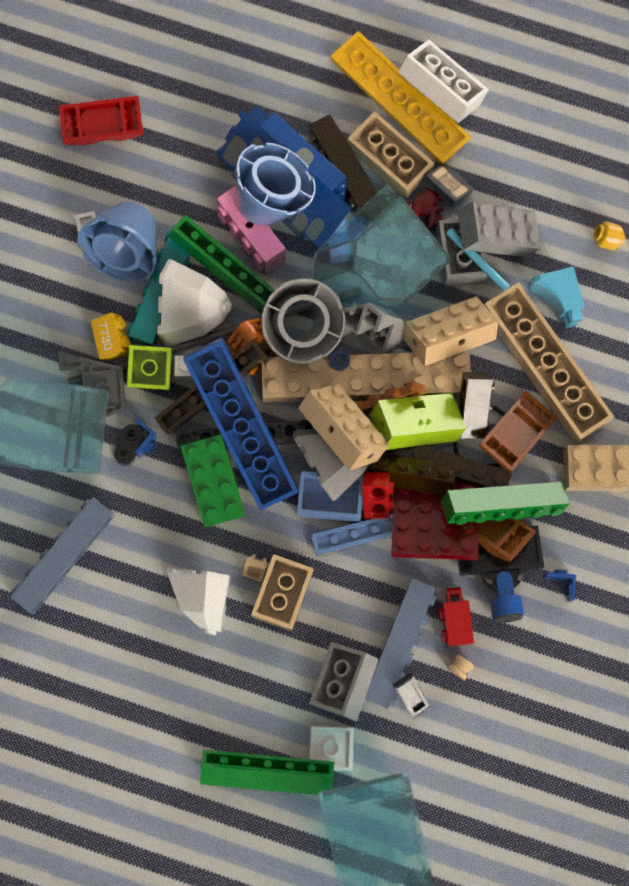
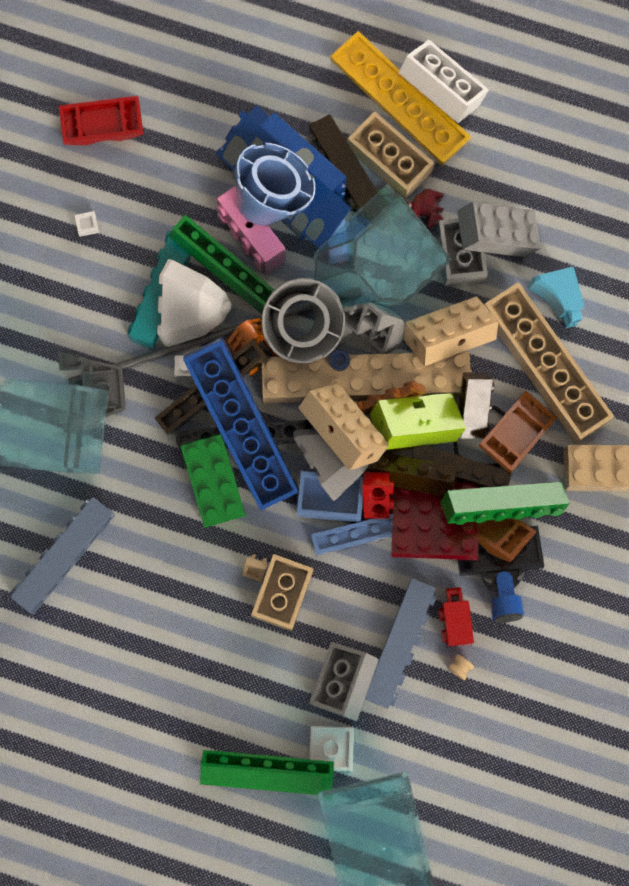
(110, 337): yellow brick -> none
(121, 242): medium blue cone -> none
(128, 444): black plate -> none
(148, 443): blue bracket -> none
(149, 367): lime brick -> none
(201, 597): white brick -> none
(411, 695): tile -> none
(448, 184): tile -> none
(479, 261): medium azure bar -> none
(562, 575): blue bracket -> none
(609, 235): yellow head -> none

